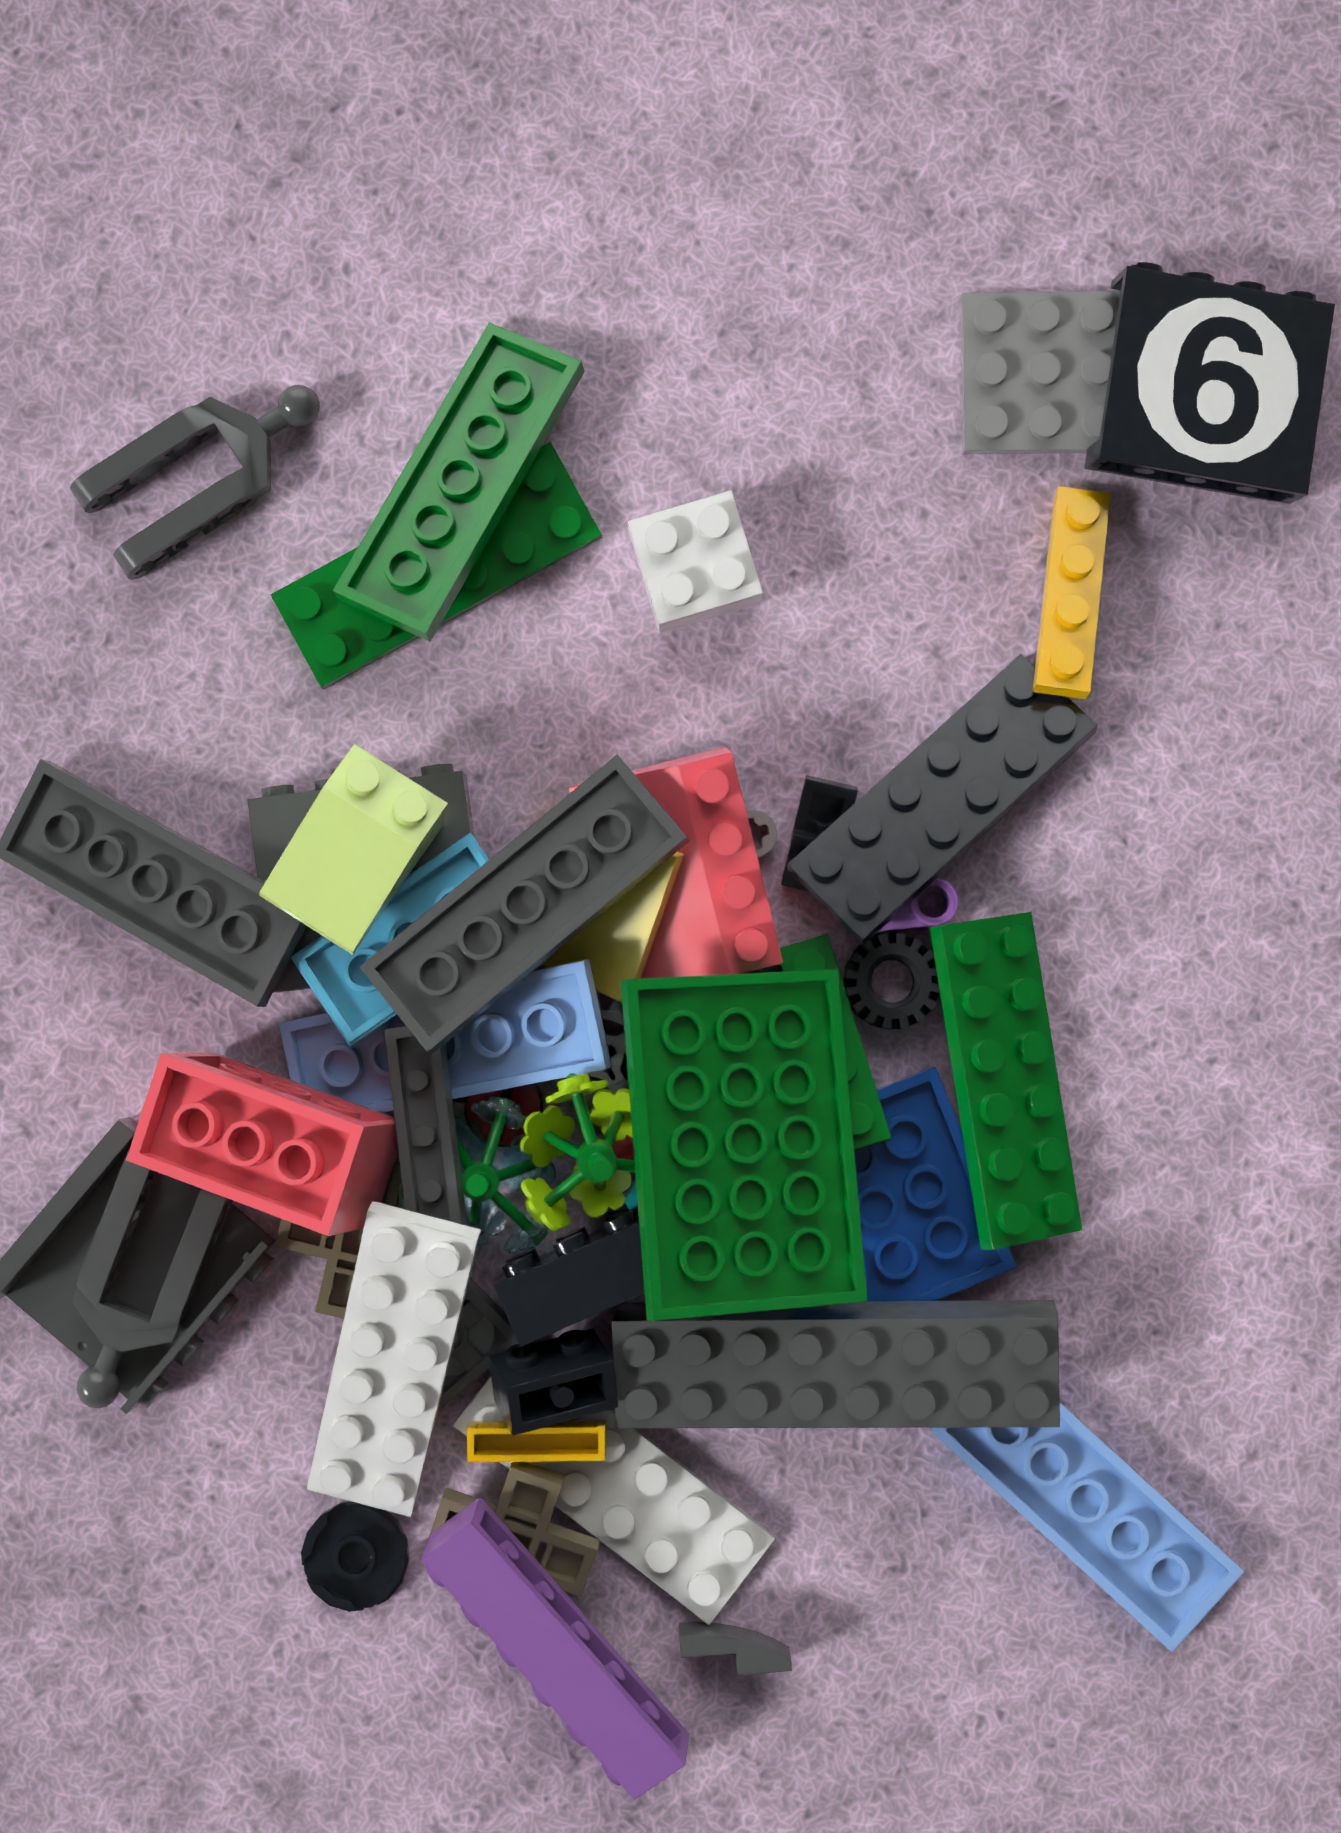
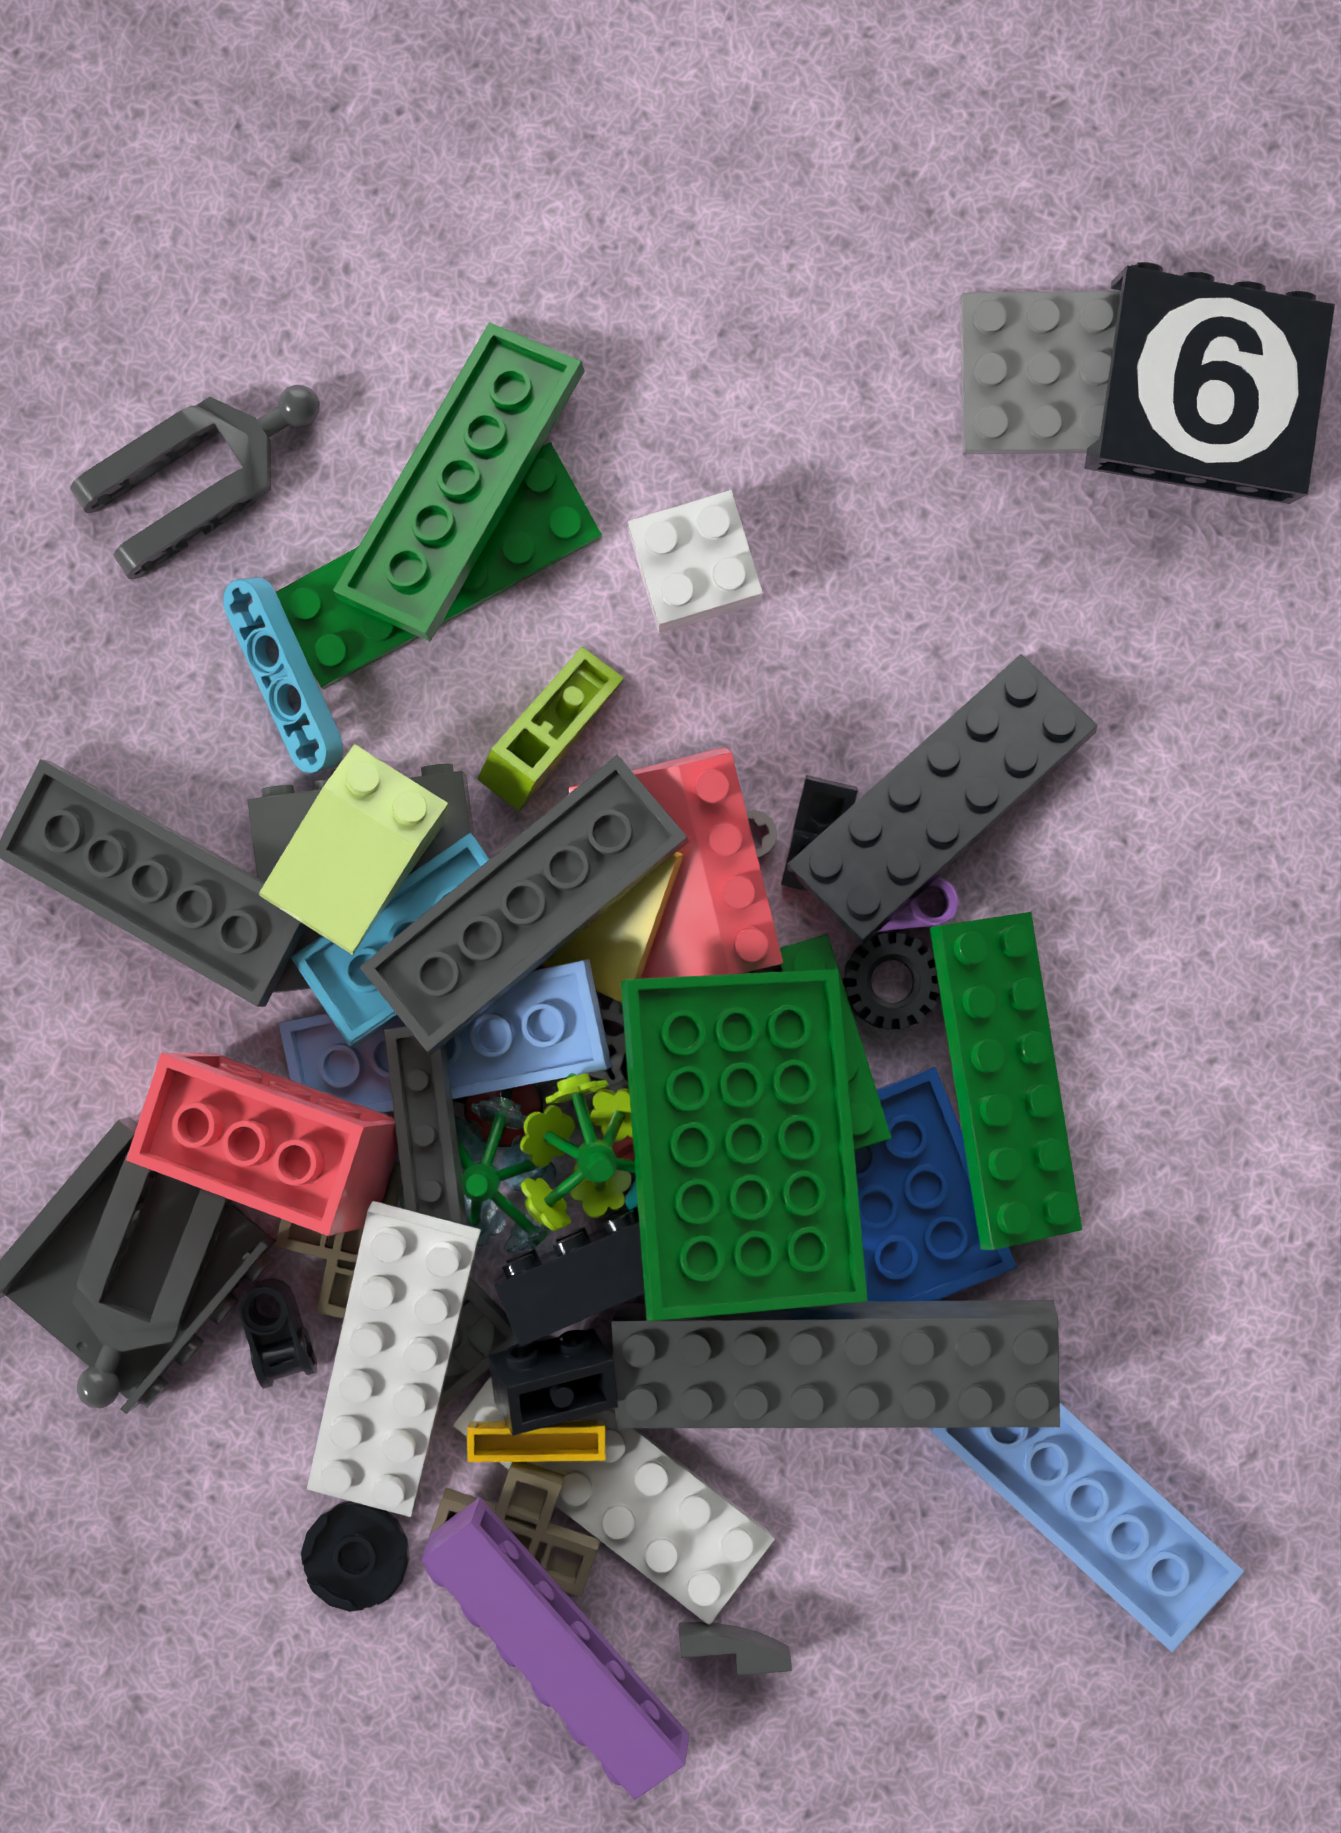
(276, 1344): none -> black piece
(277, 678): none -> medium azure beam
(548, 729): none -> lime slope
(1071, 593): yellow plate -> none

